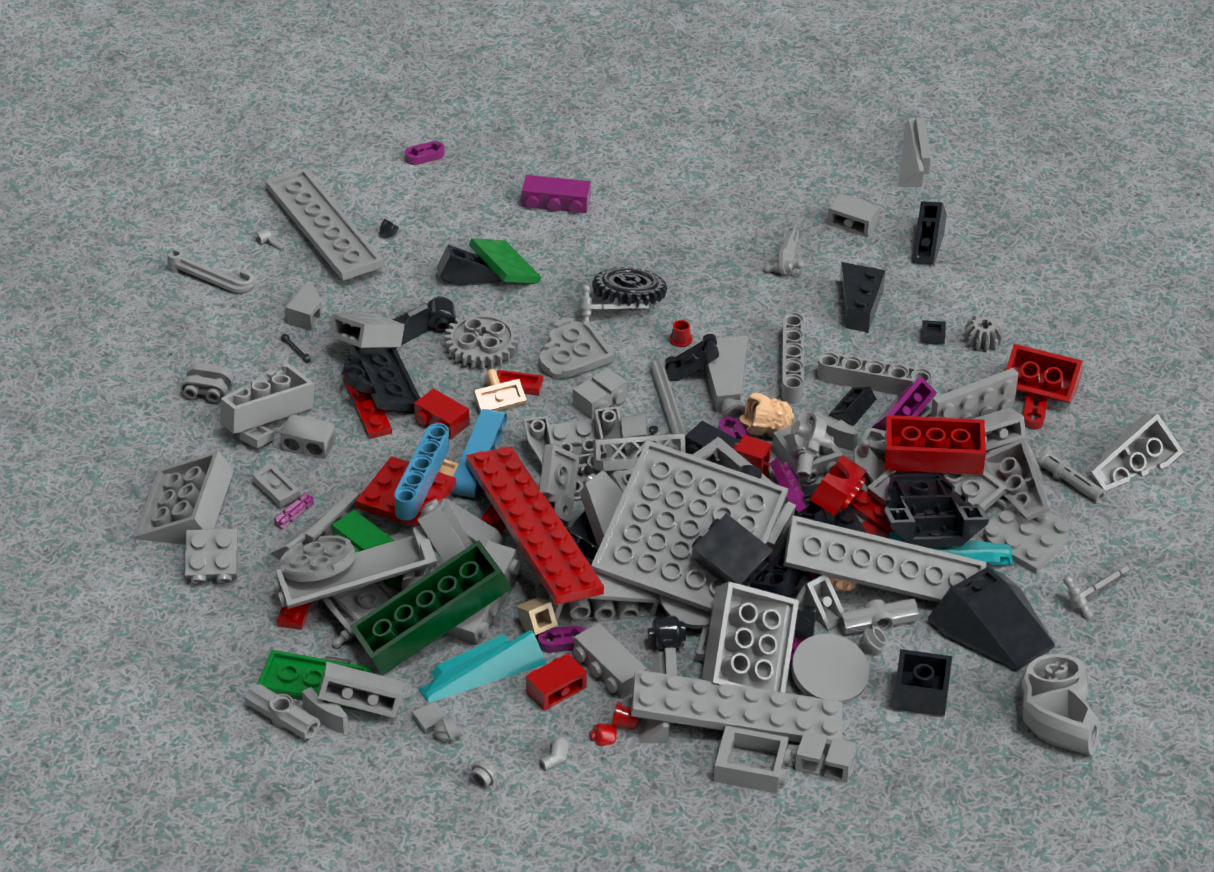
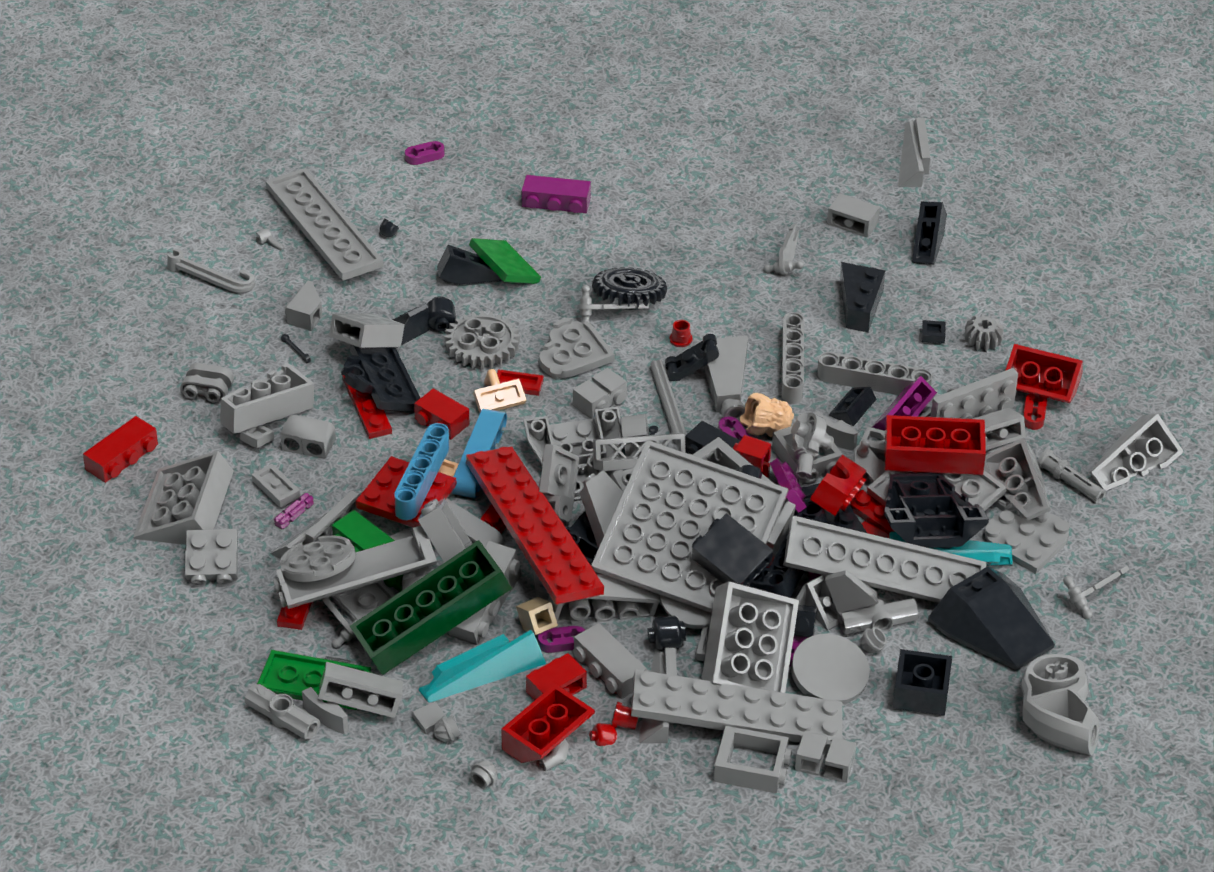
(120, 449): none -> red brick
(544, 724): none -> red slope
(849, 591): none -> light grey slope

